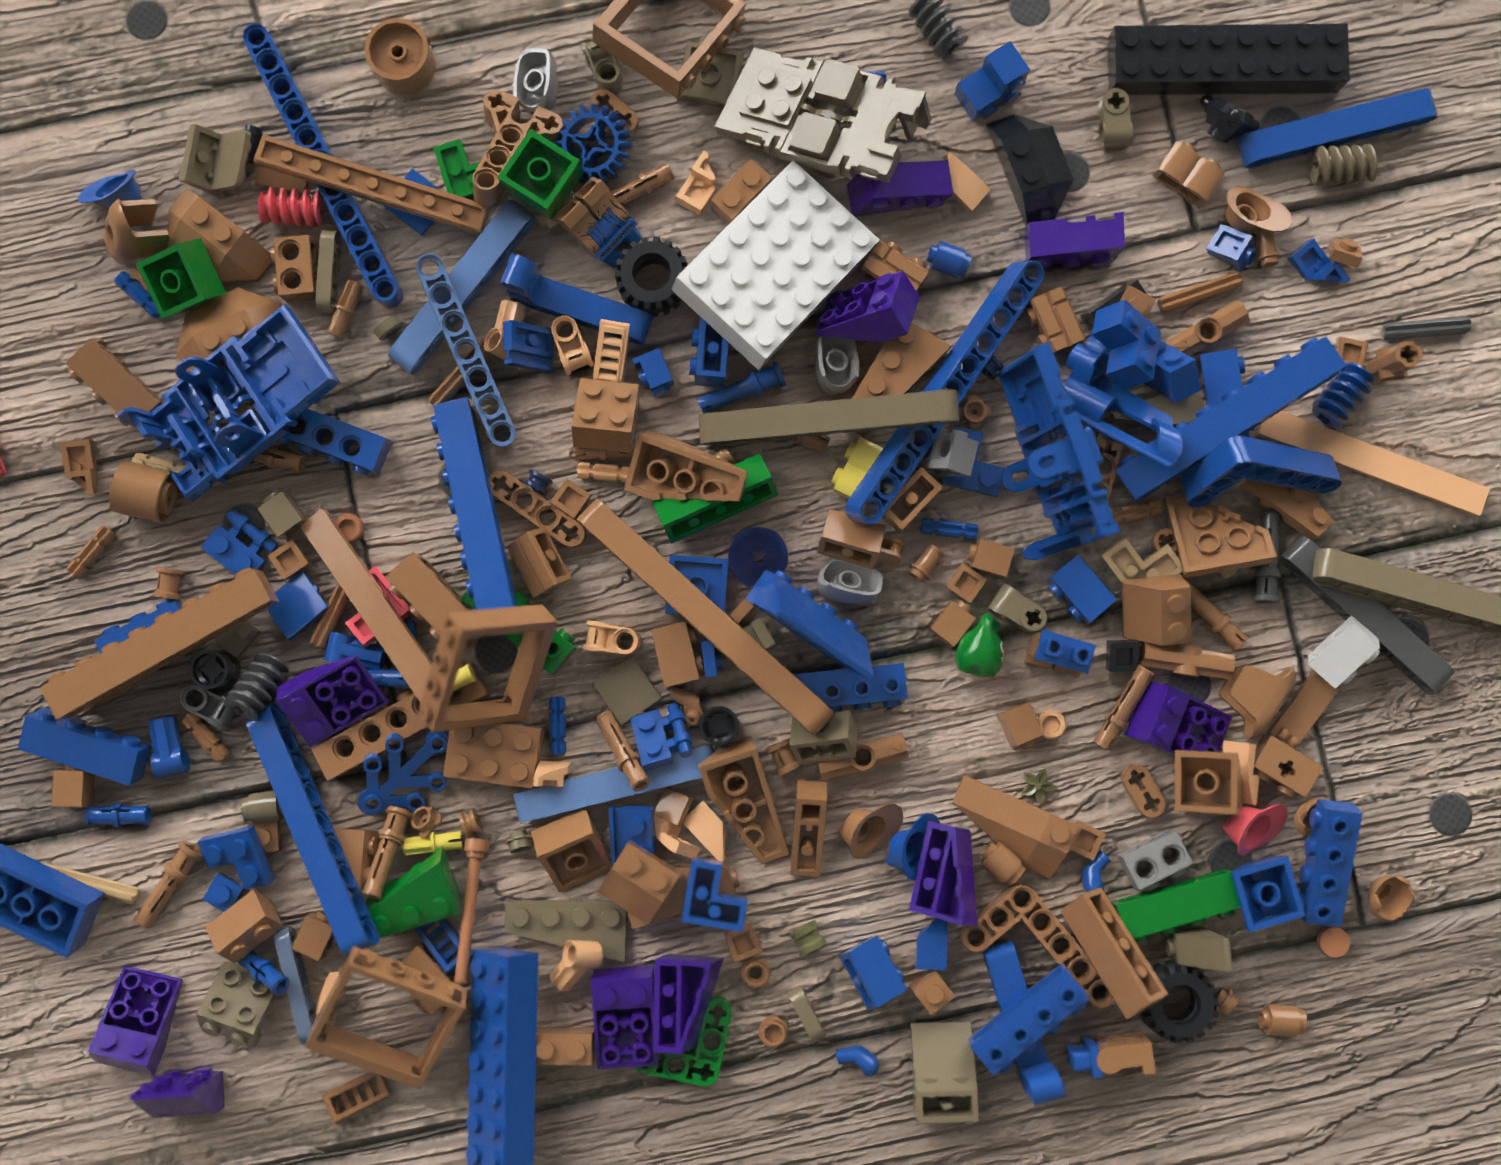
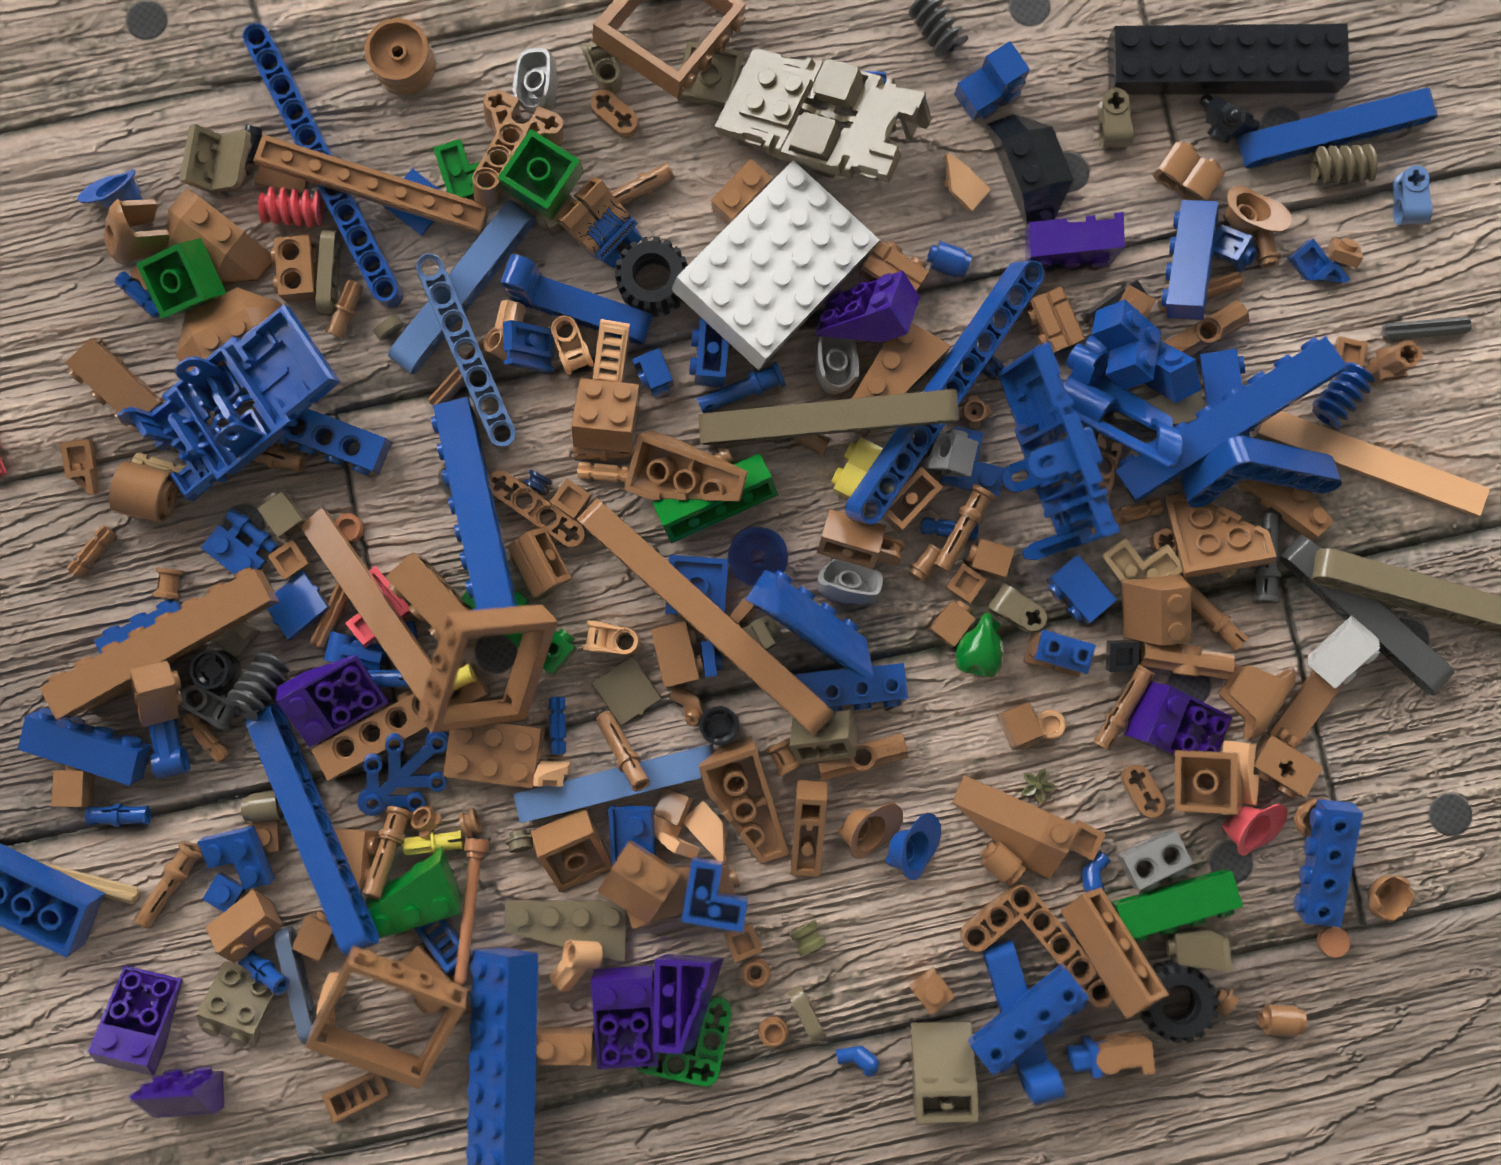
(156, 693): none -> medium nougat brick
(596, 133): blue gear -> none
(652, 741): blue plate -> none
(698, 187): light nougat slope -> none
(873, 972): blue brick -> none
(909, 187): dark purple wedge -> none
(932, 946): blue slope -> none
(946, 876): dark purple wedge -> none
(971, 515): none -> medium nougat pin
(1191, 261): none -> brick
(1267, 892): blue slope -> none
(1412, 197): none -> medium blue piece

